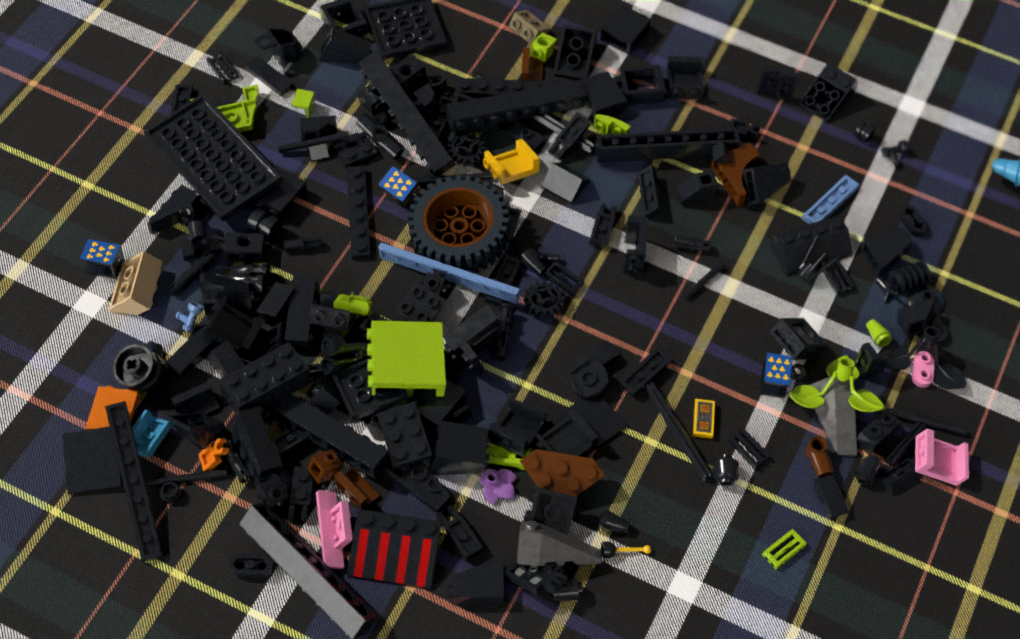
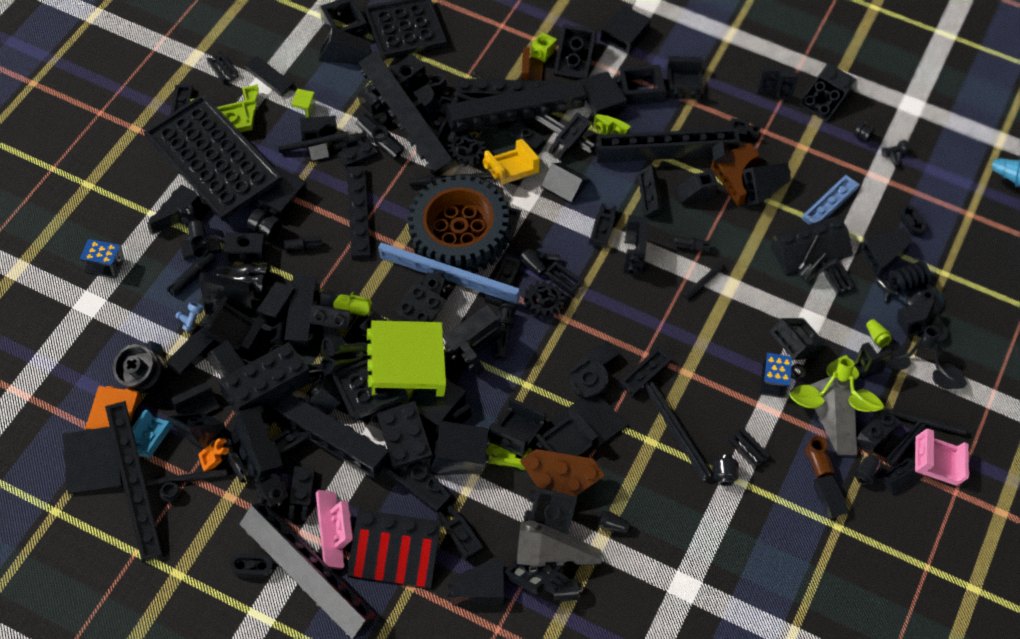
(136, 284): tan slope -> none
(282, 45): black piece -> none
(324, 465): reddish brown brick -> none
(356, 488): reddish brown panel -> none
(400, 187): piece -> none
(501, 485): medium lavender plate -> none
(528, 25): dark tan bracket -> none
(609, 549): hinge -> none
(703, 418): tile -> none
(772, 559): lime tile -> none
(923, 367): bright pink plate -> none

